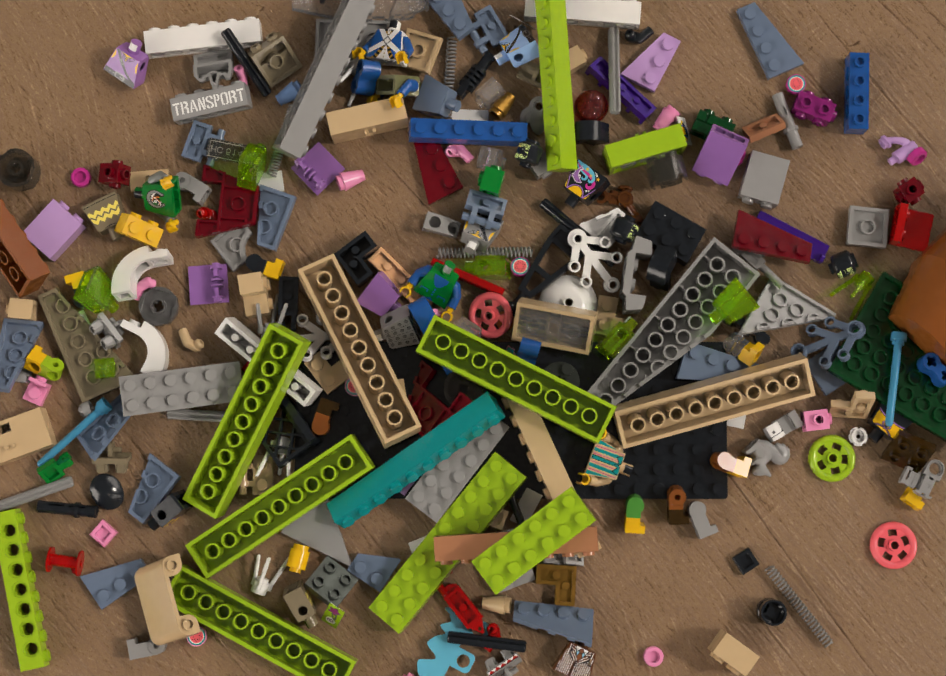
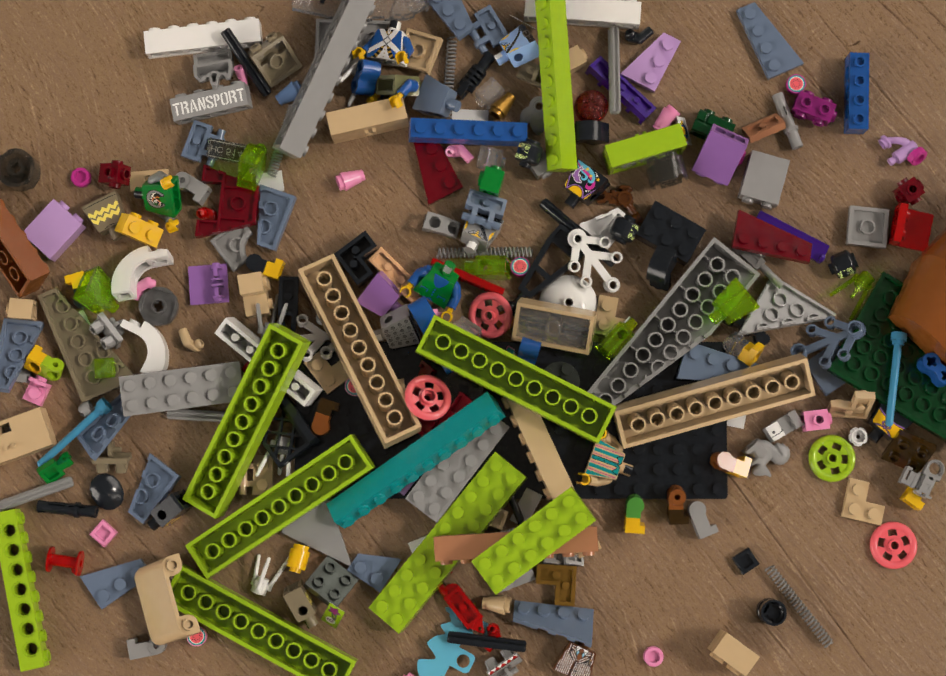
(128, 63): medium lavender torso -> none
(317, 168): medium lavender hinge -> none
(438, 386): none -> coral plate
(640, 249): light grey plate -> none
(855, 503): none -> tan plate

